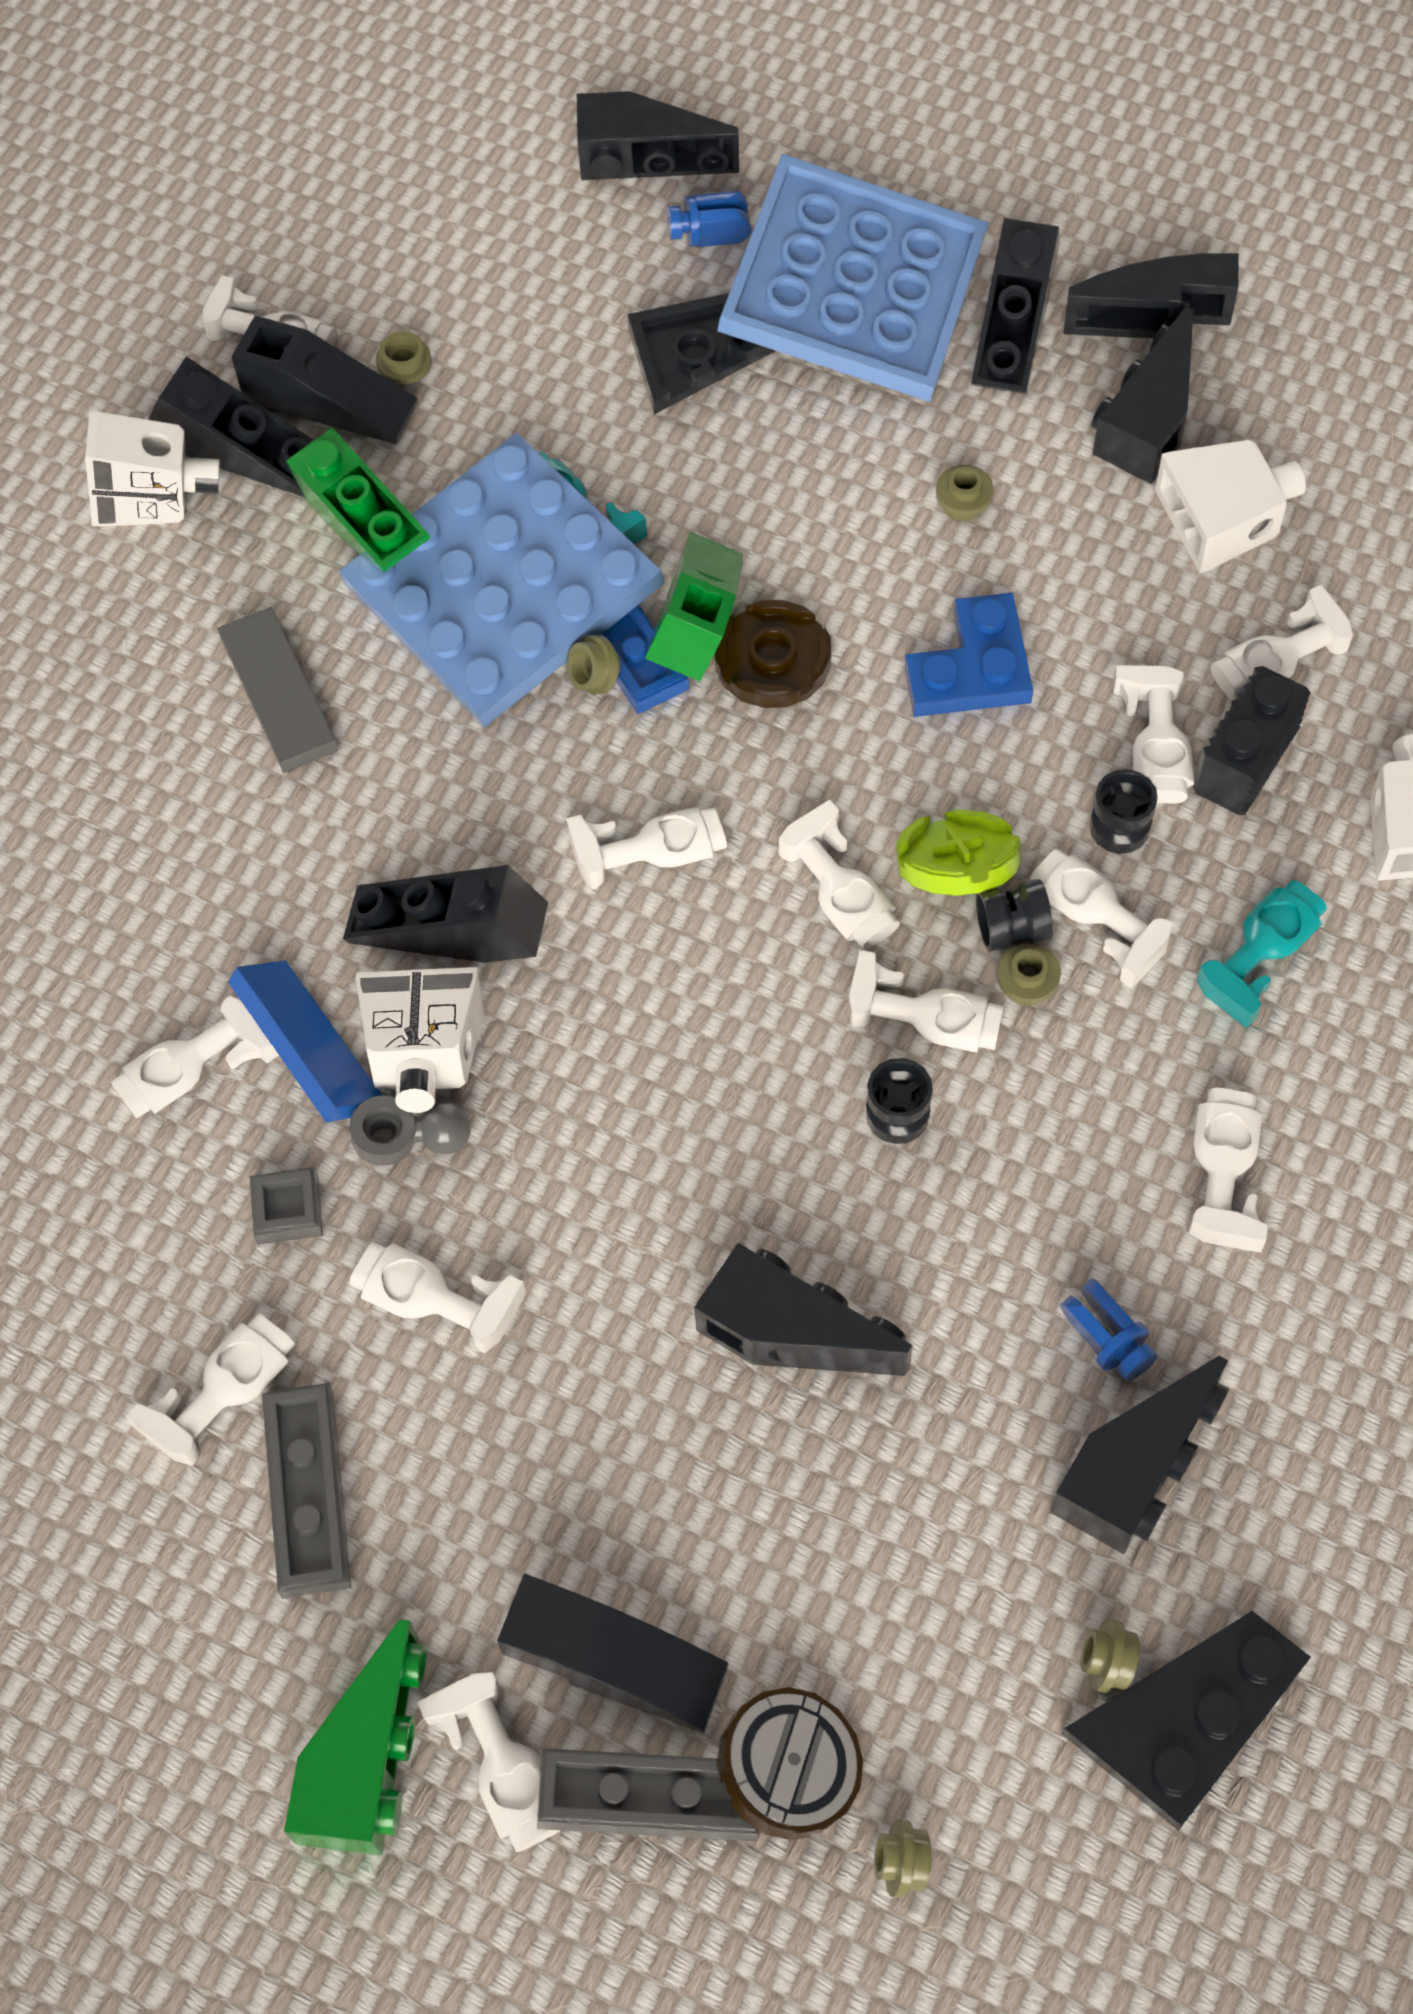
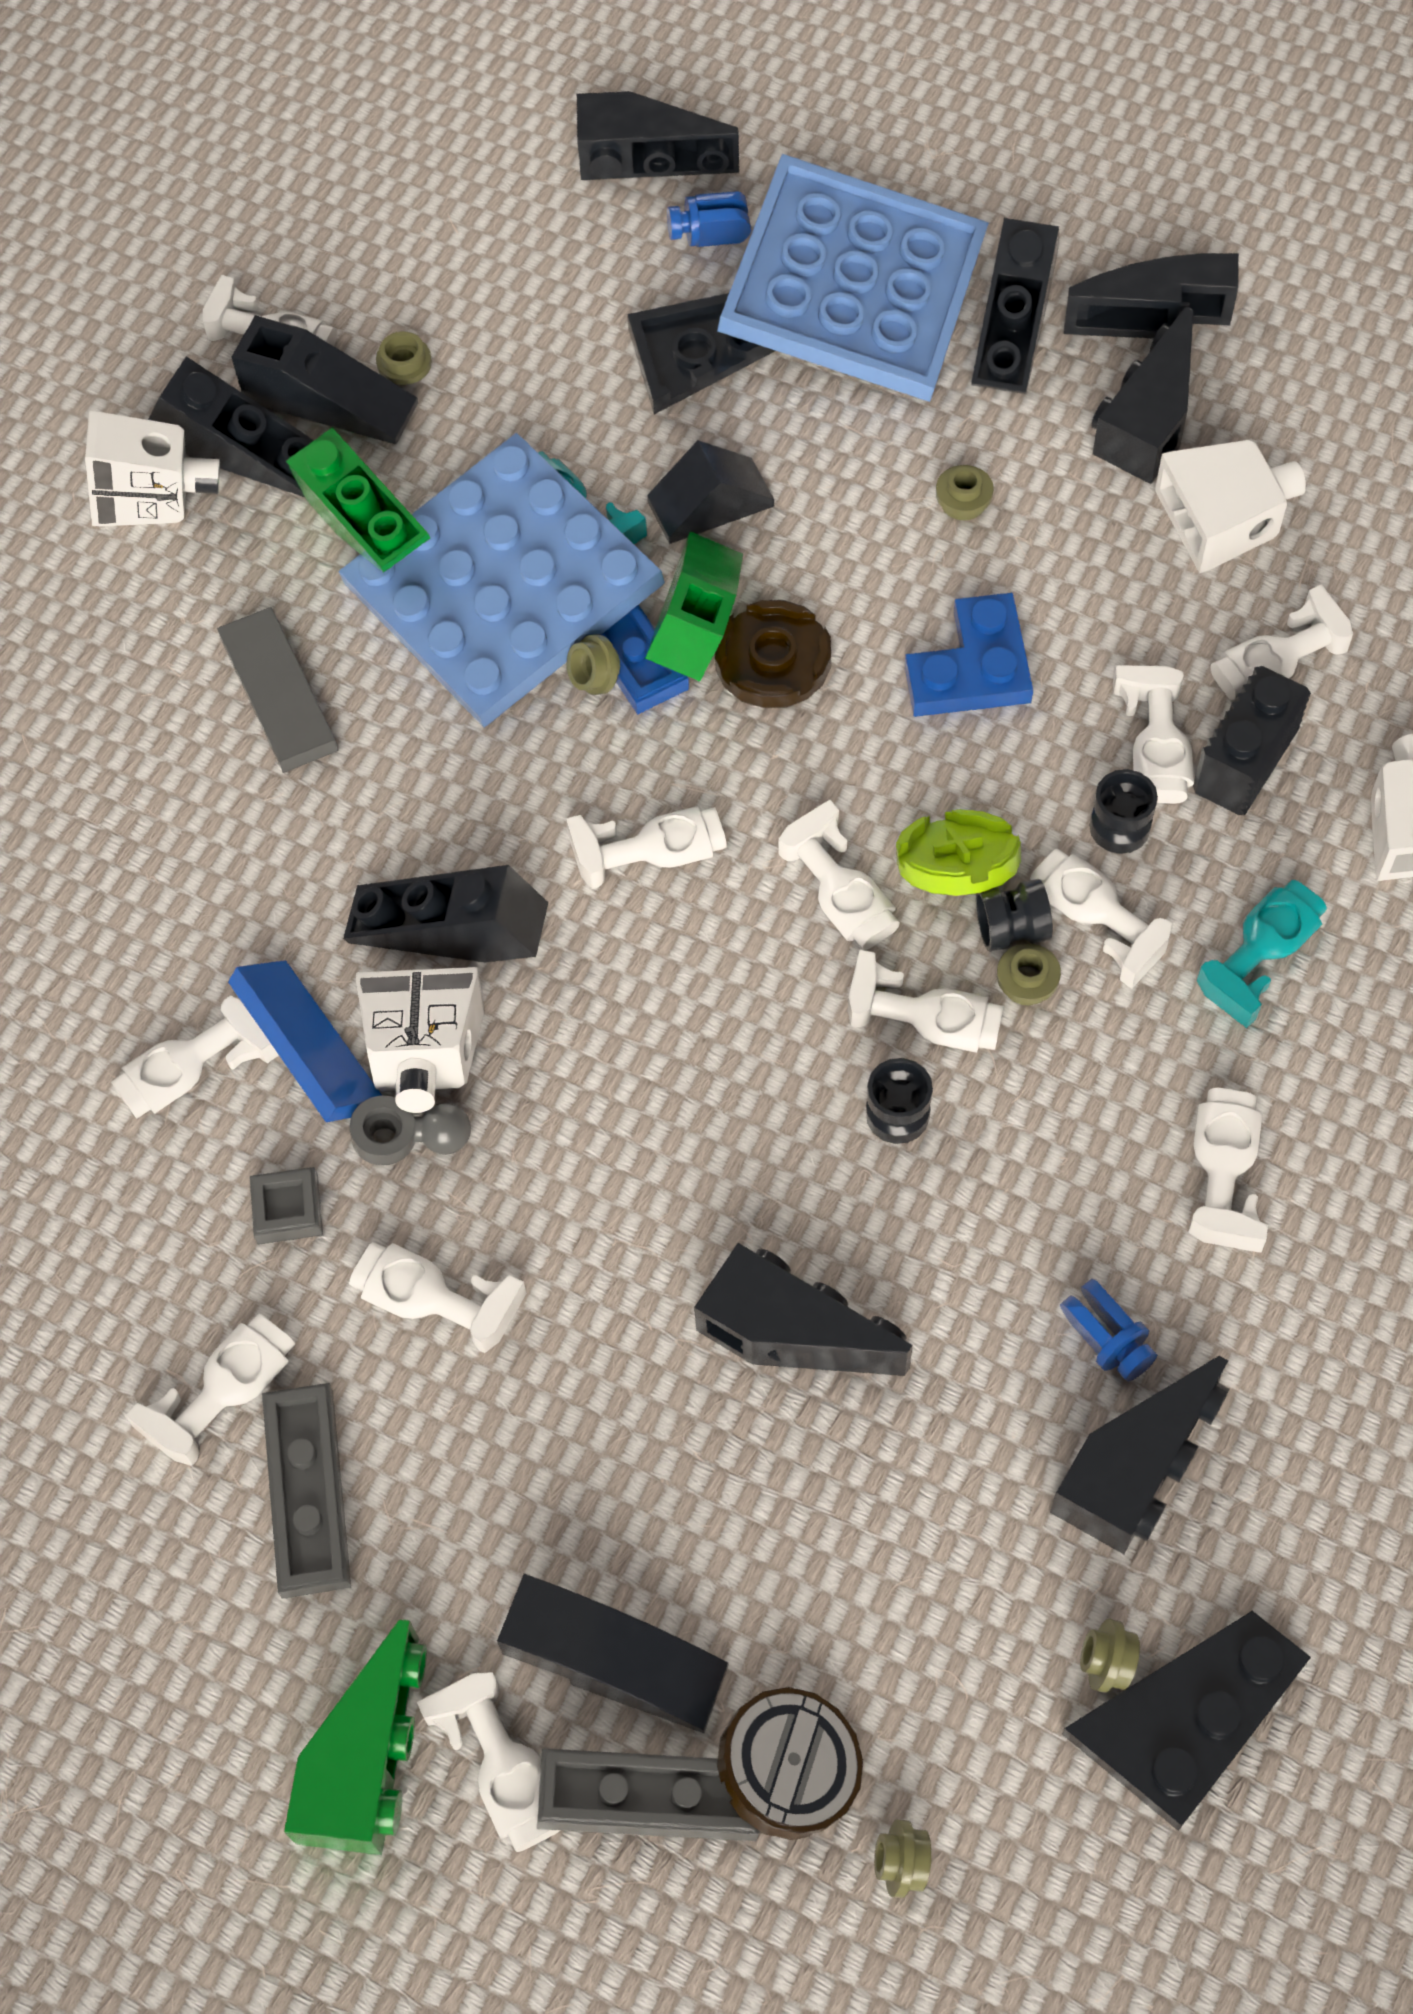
(707, 491): none -> black slope

